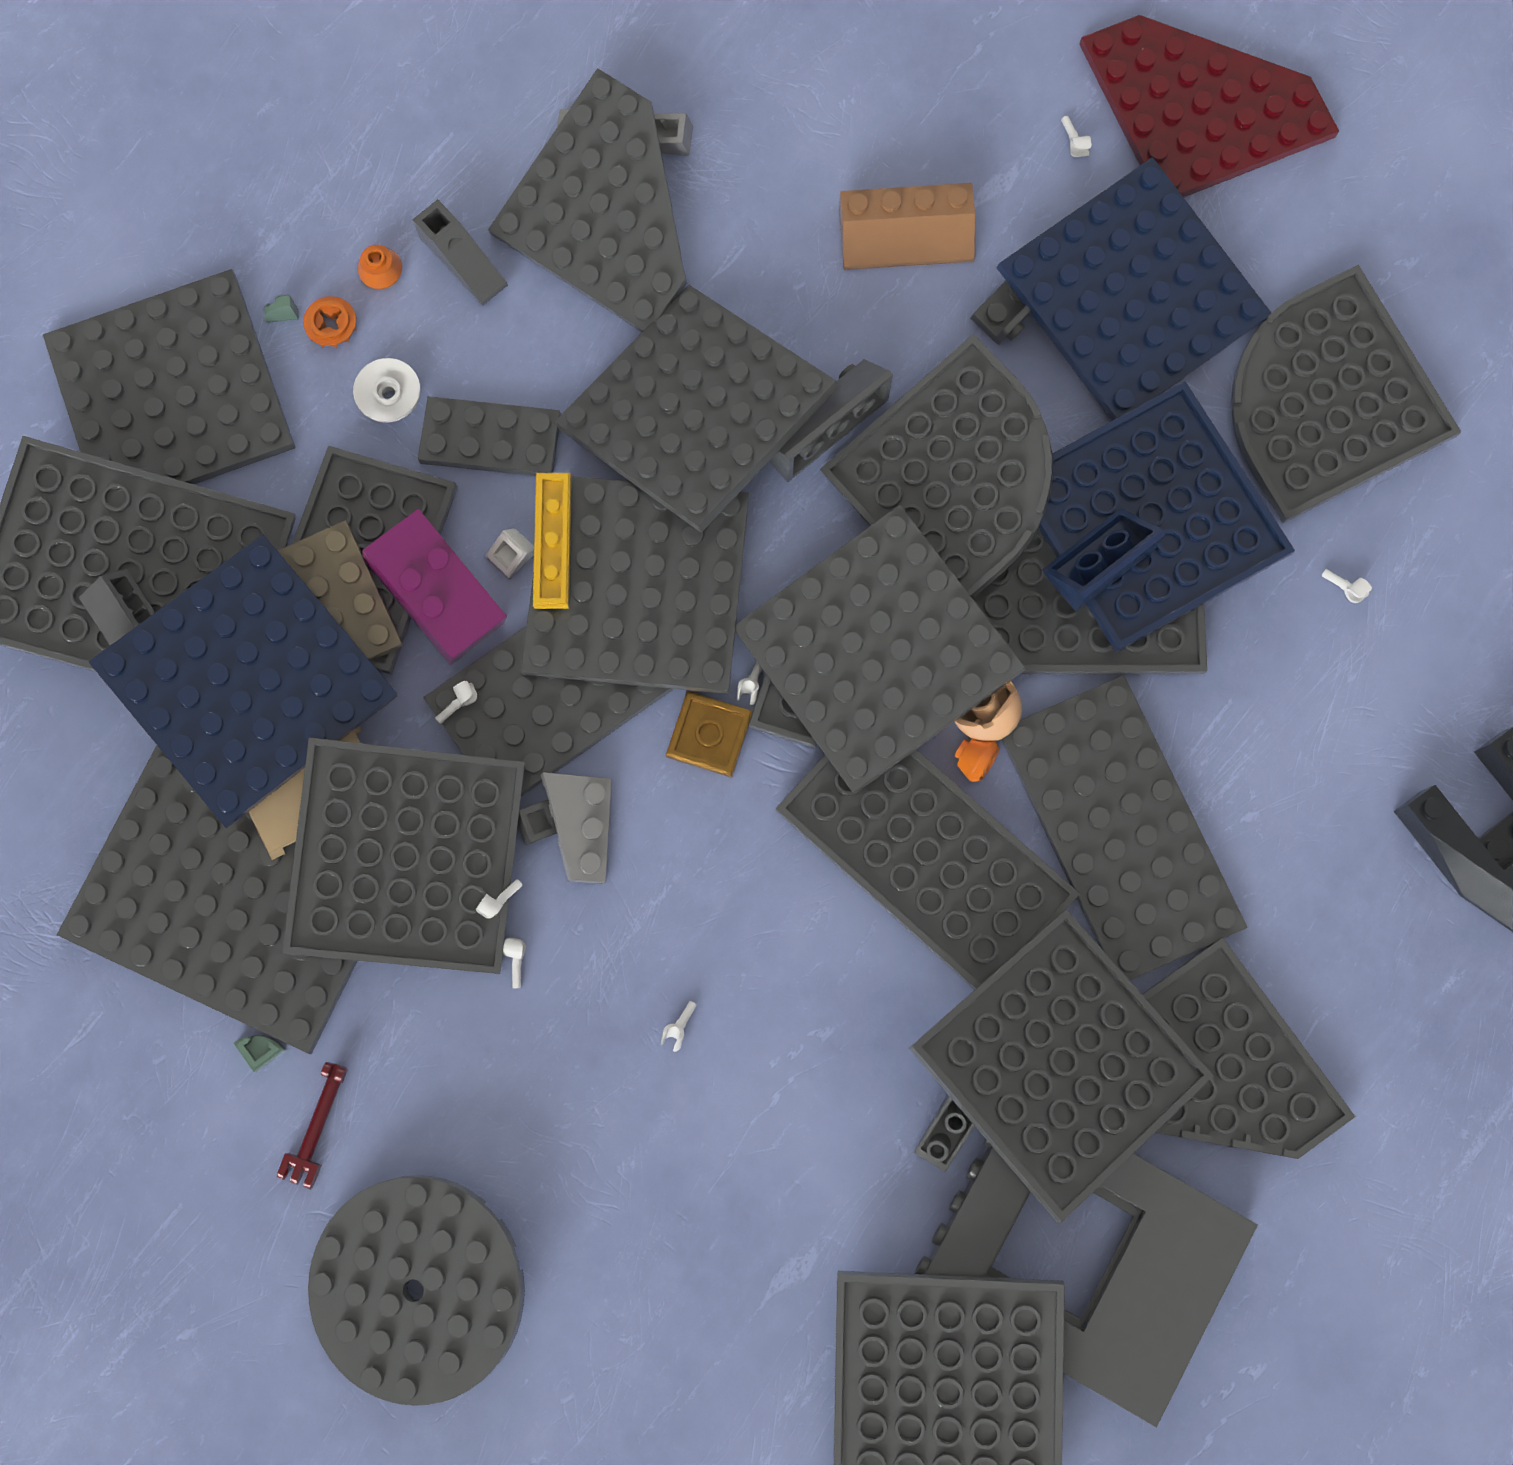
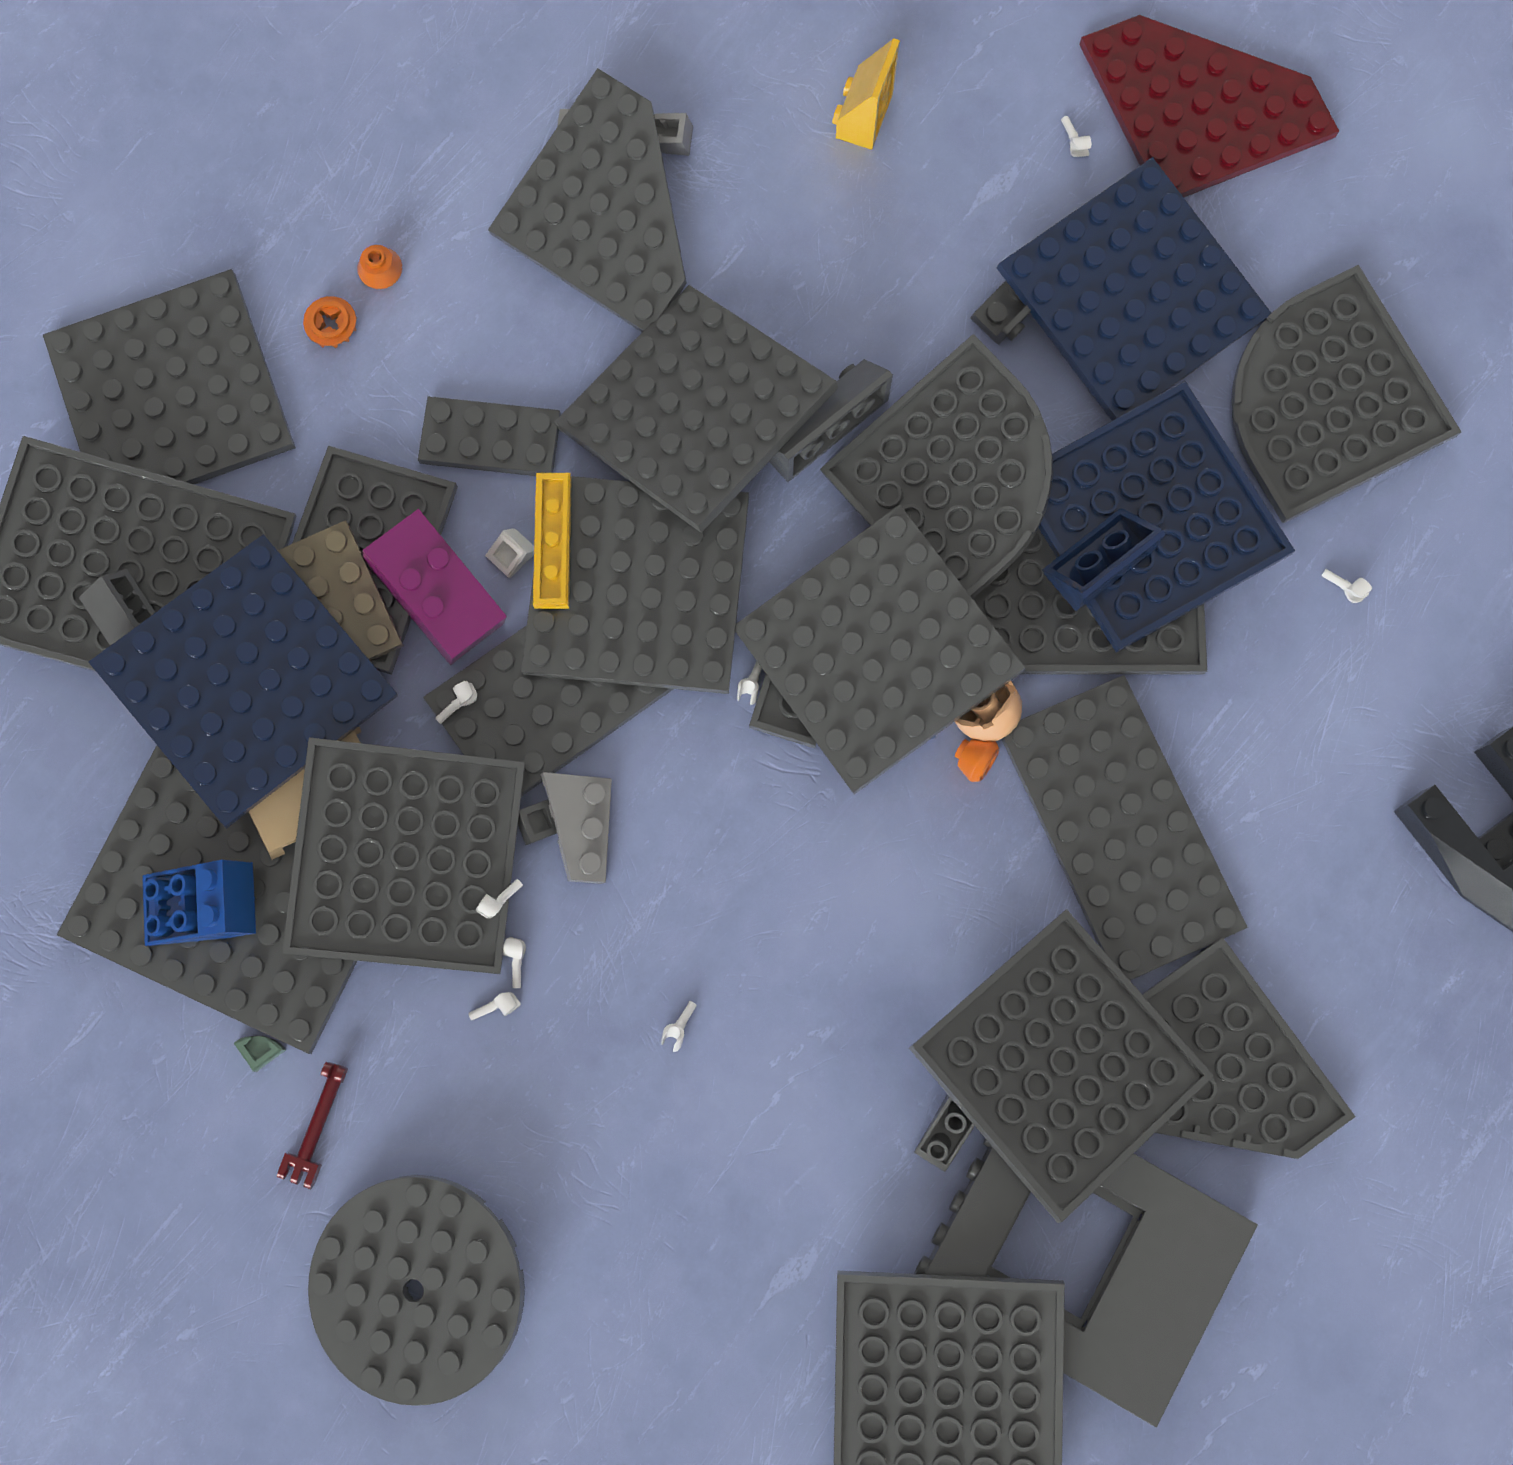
(199, 903): none -> blue slope
(282, 310): sand green tile -> none
(386, 376): white dish -> none
(458, 252): dark grey slope -> none
(505, 1002): none -> white hand
(709, 734): pearl gold tile -> none
(867, 97): none -> yellow slope
(907, 226): medium nougat slope -> none
(932, 861): dark grey plate -> none

